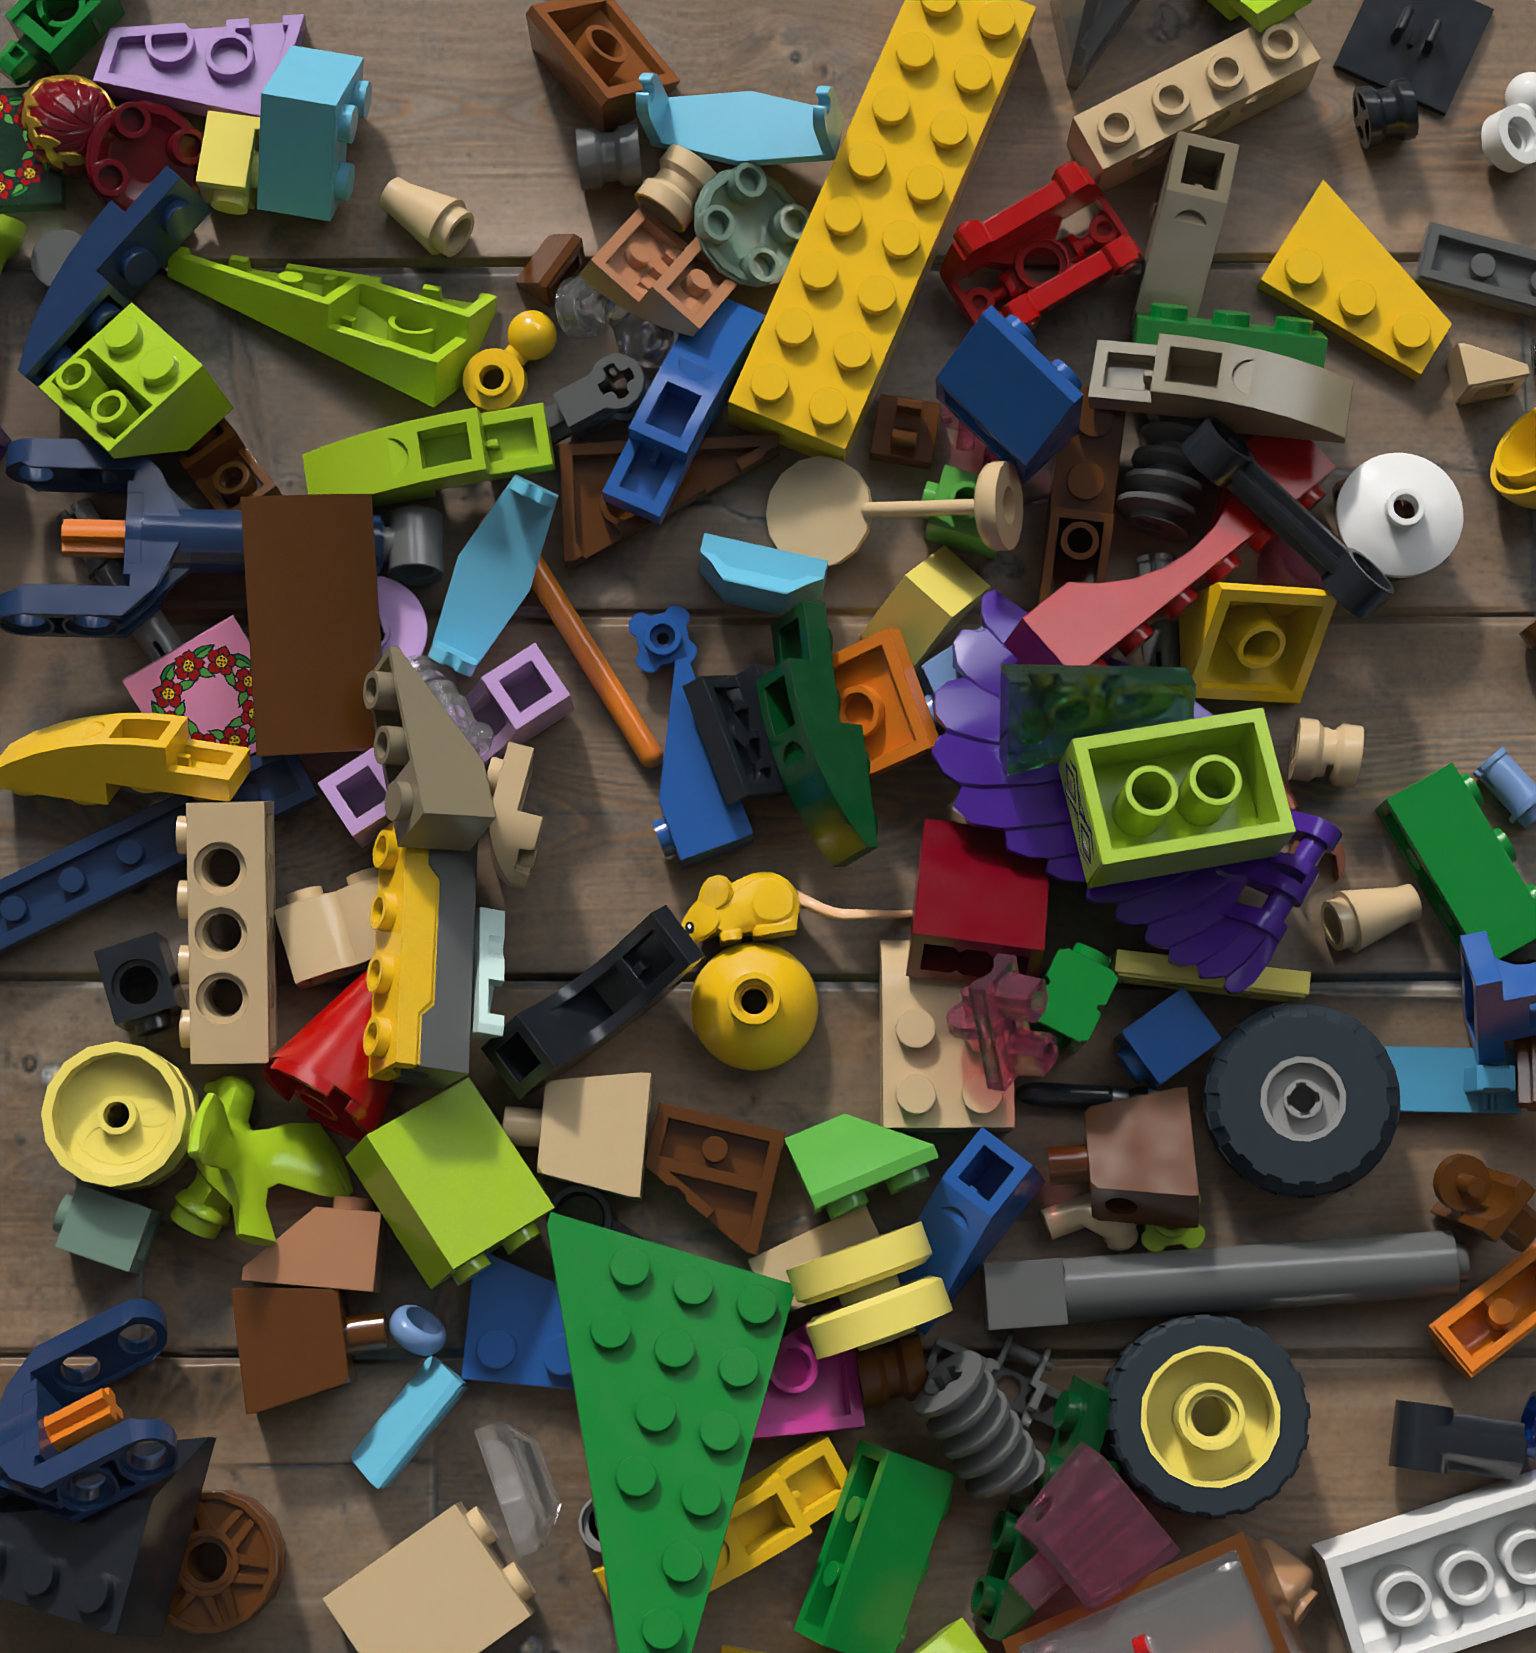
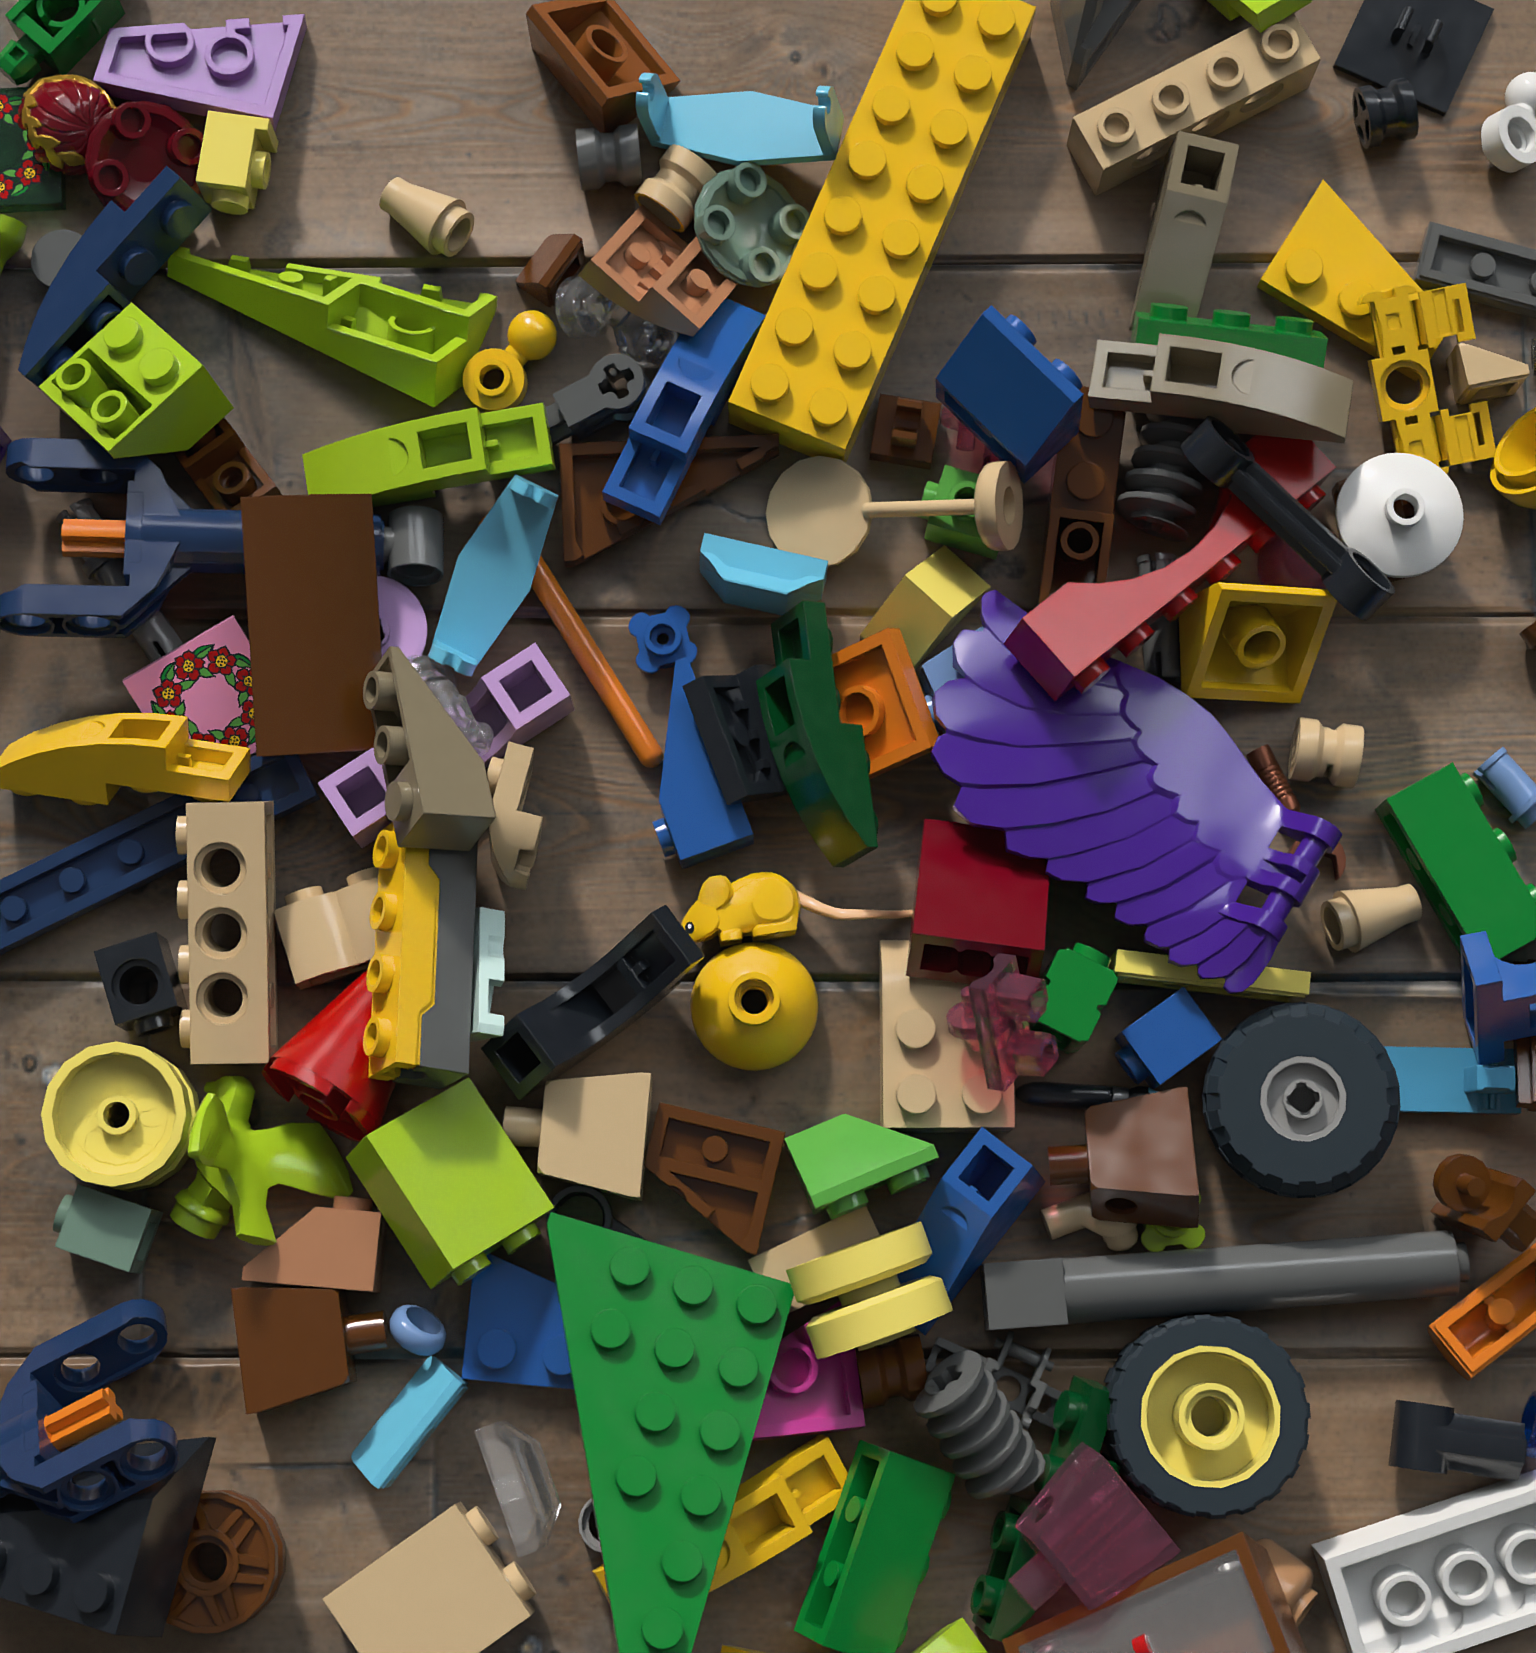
(304, 132): medium azure brick -> none
(1032, 229): red piece -> none
(1057, 703): clear green wing -> none
(1175, 797): lime brick -> none
(1398, 331): none -> yellow piece

